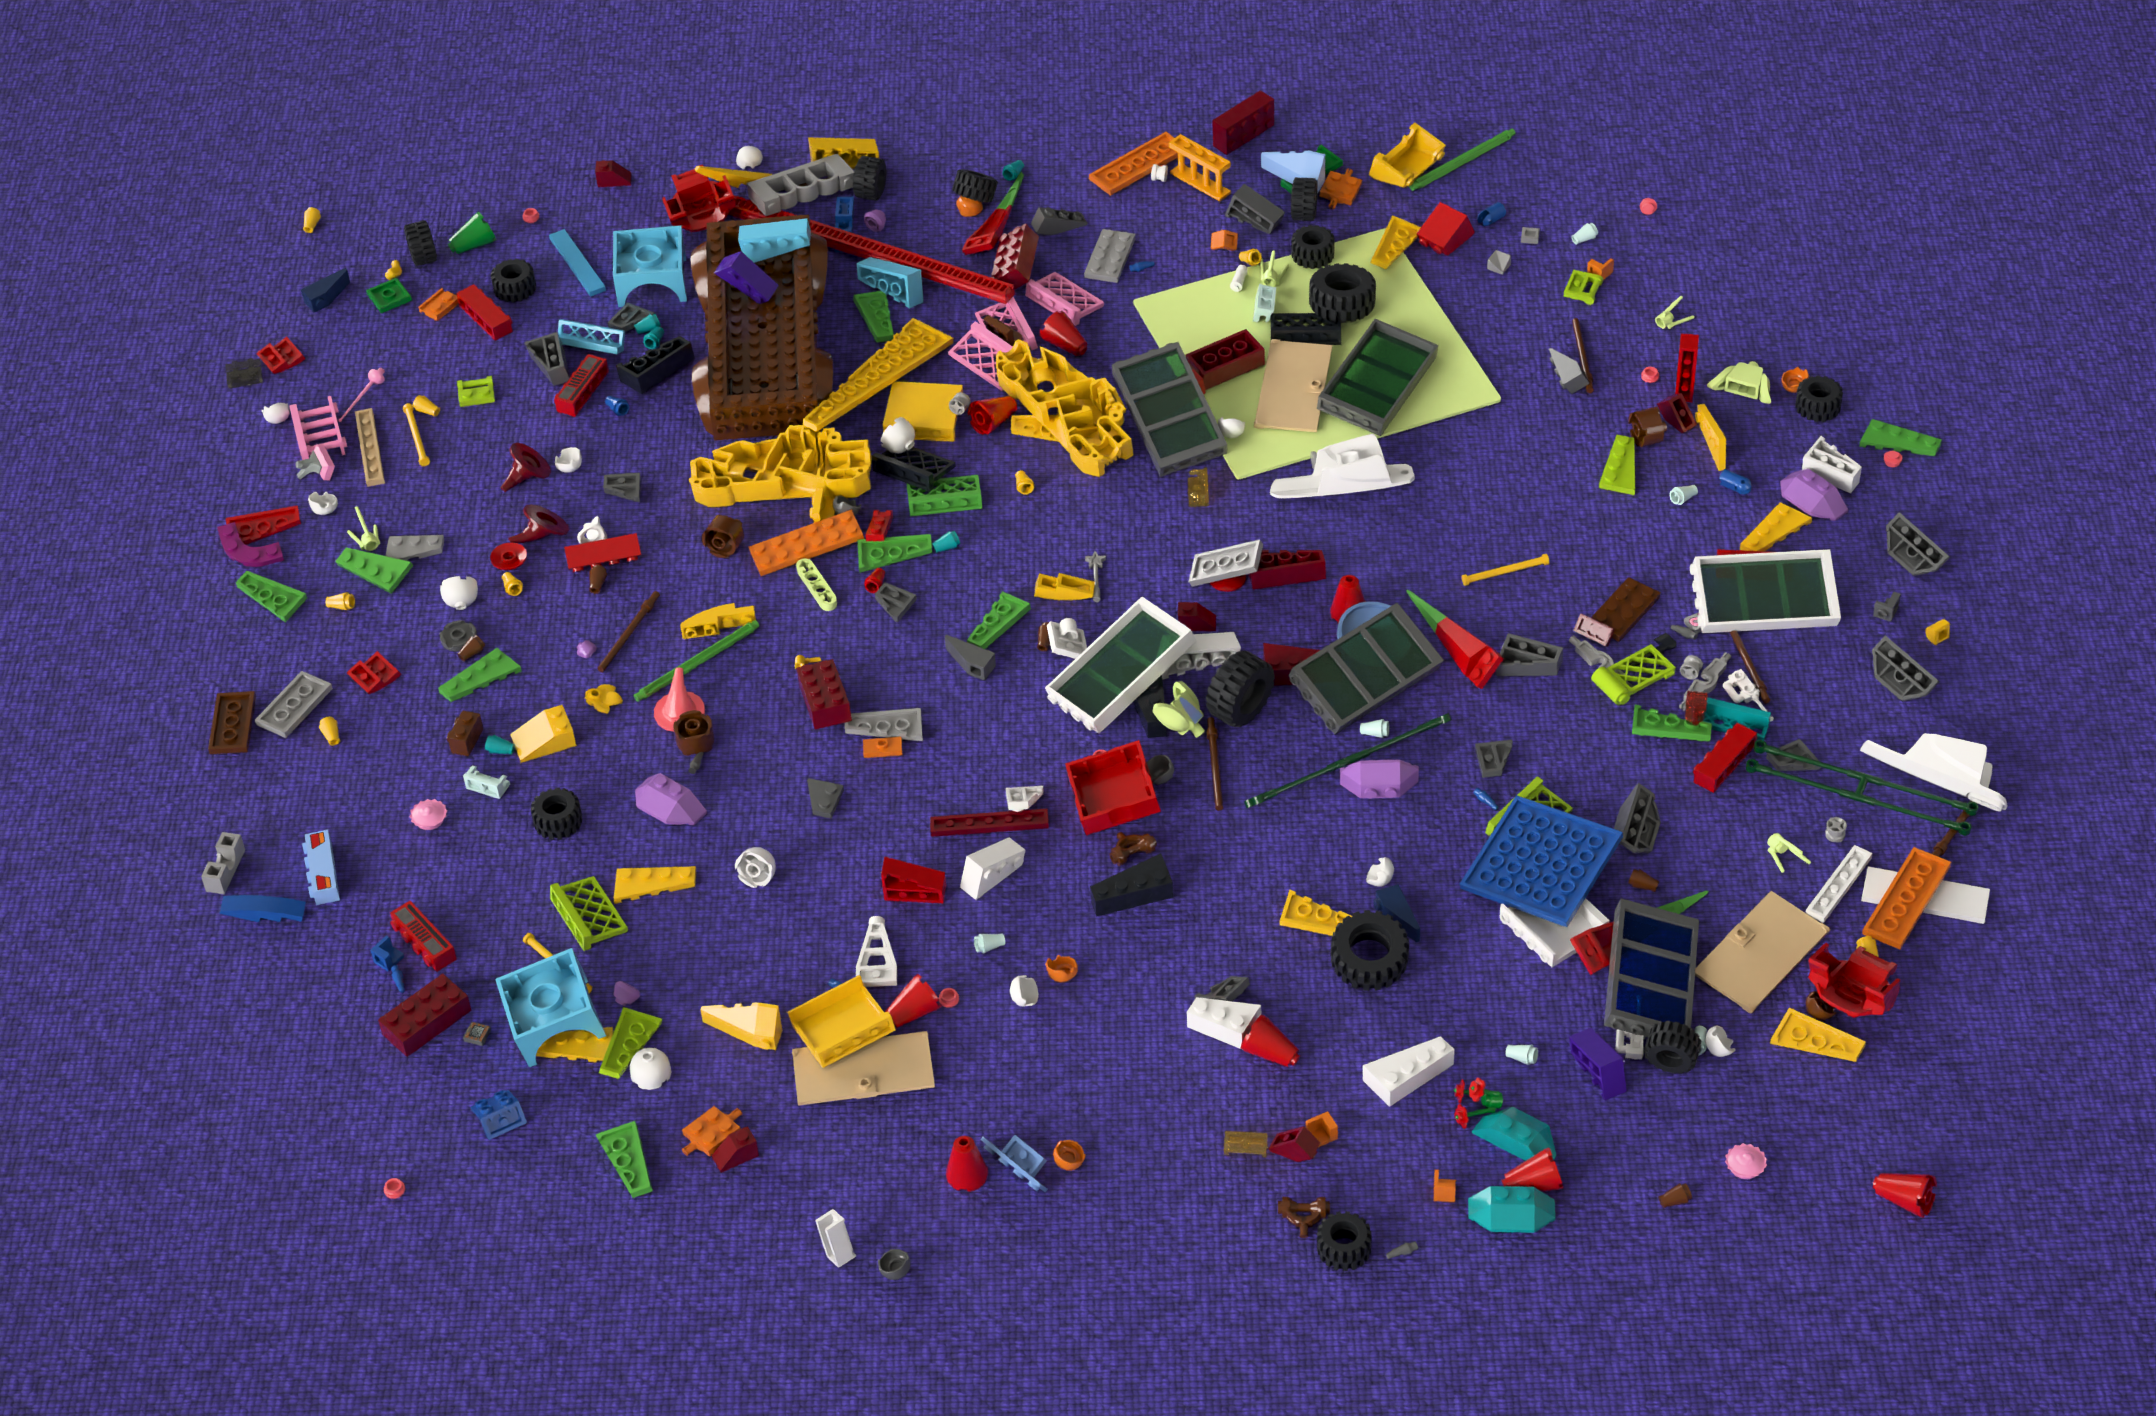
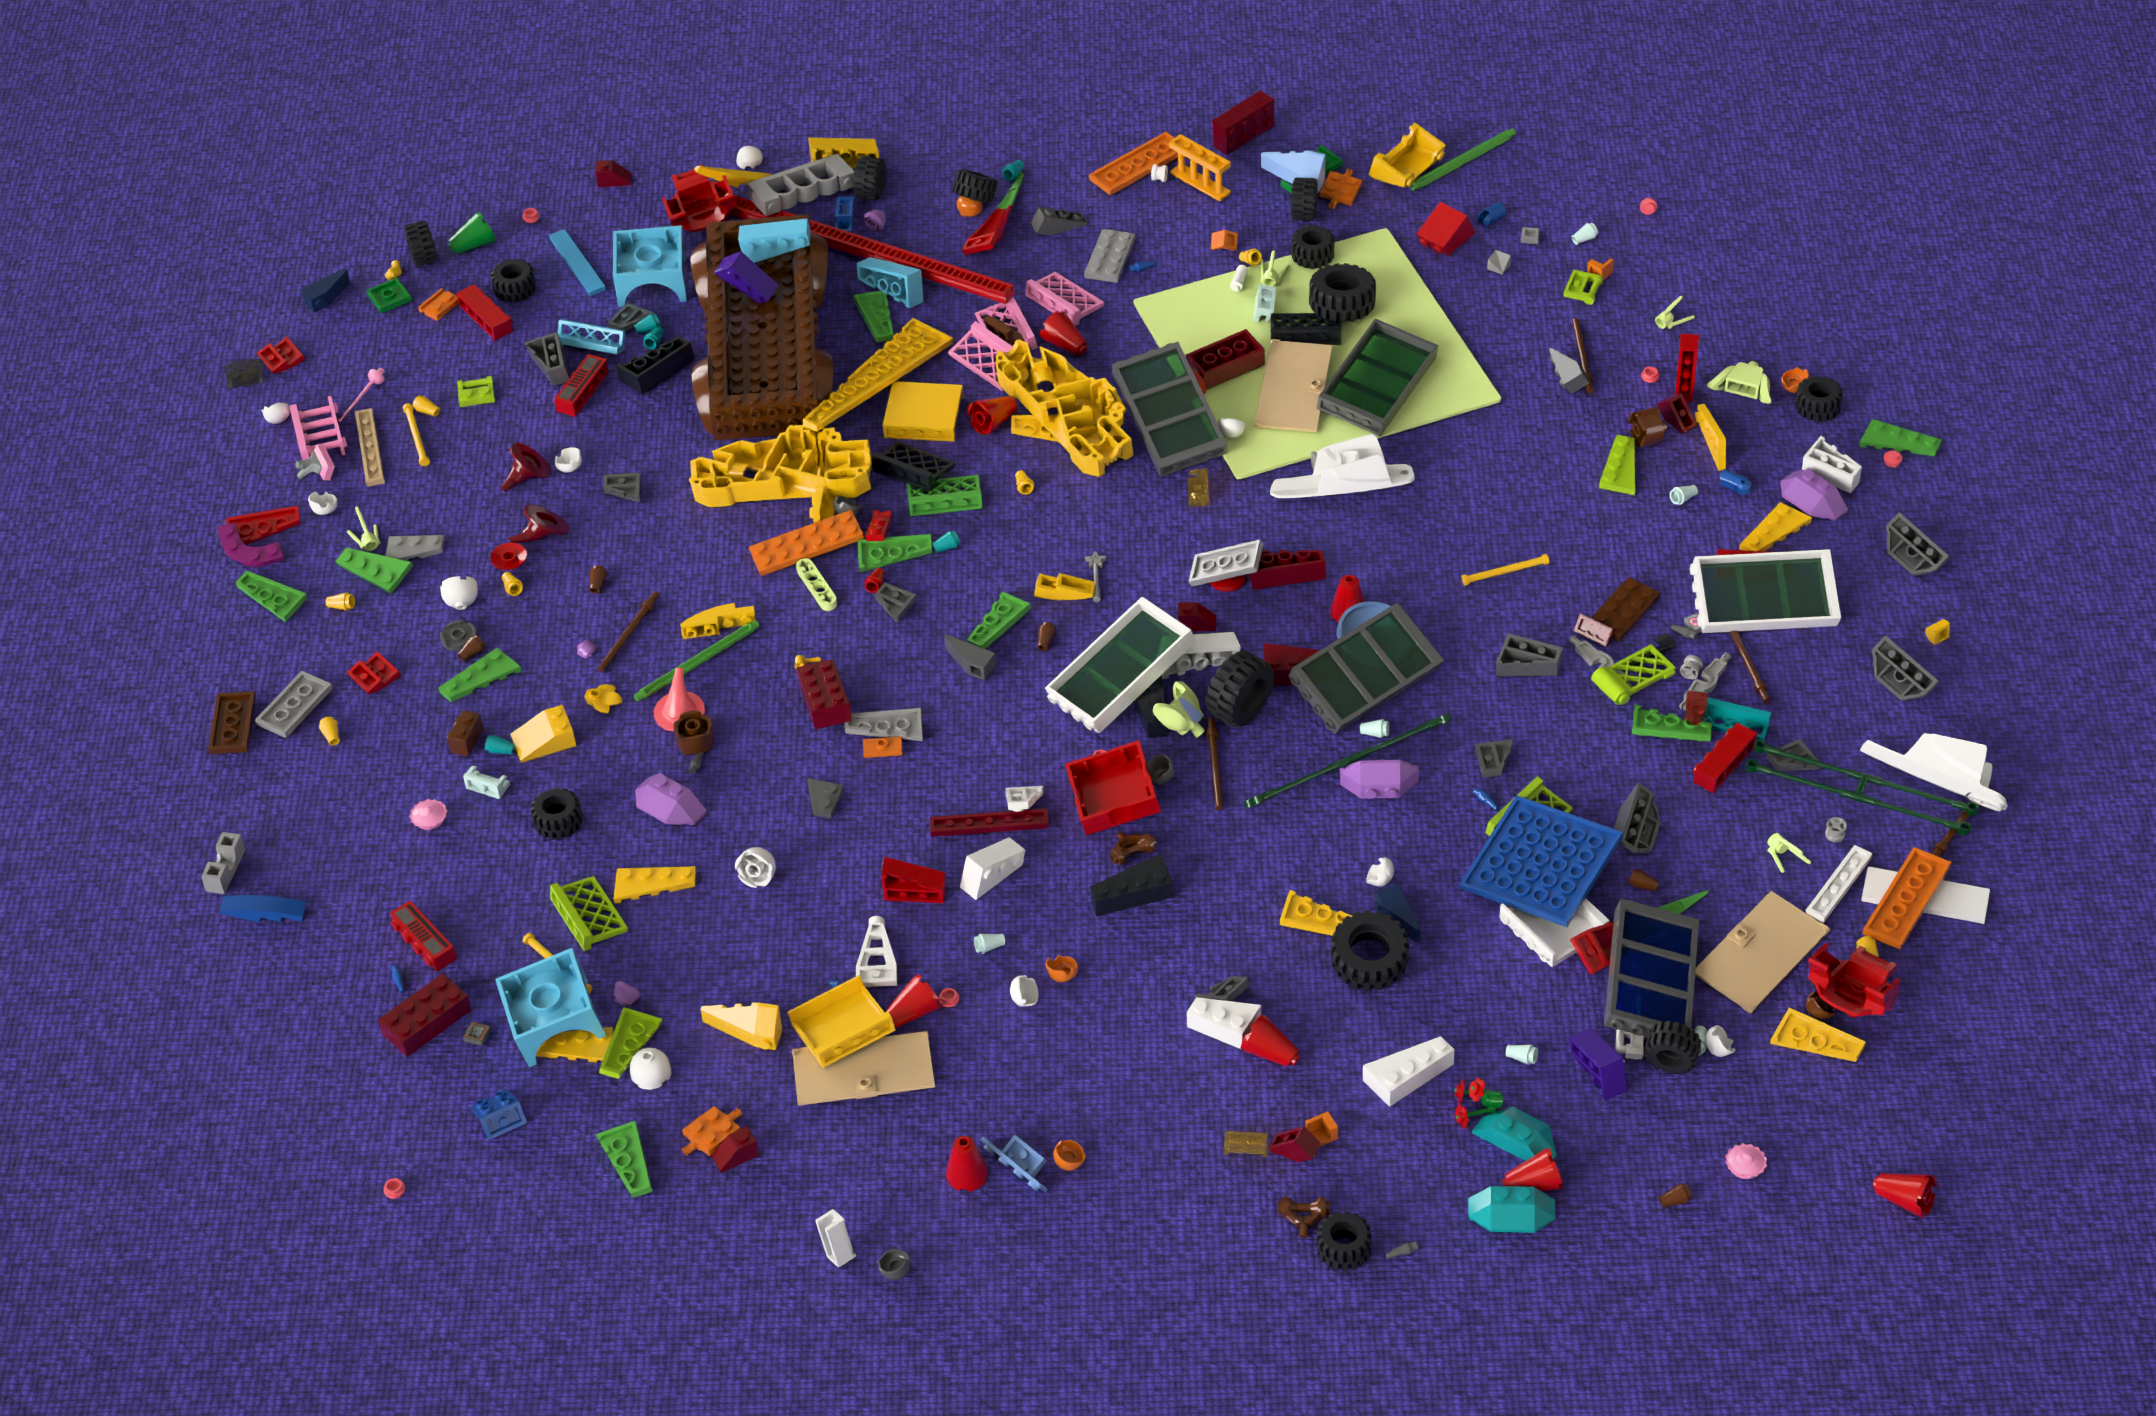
(311, 218): yellow cone -> none
(321, 867): light blue brick -> none
(385, 954): blue panel -> none
(594, 532): white hair -> none
(603, 551): red brick -> none
(617, 405): blue cone -> none
(723, 536): reddish brown brick -> none
(899, 436): white cylinder -> none
(959, 403): light grey wheel -> none
(1015, 256): dark red brick -> none
(1066, 638): white plate -> none
(1254, 209): dark grey wedge -> none
(1394, 242): yellow wing -> none
(1444, 1189): orange panel -> none
(1471, 654): red plate -> none
(1748, 690): white piece -> none
(1889, 608): dark grey bracket -> none

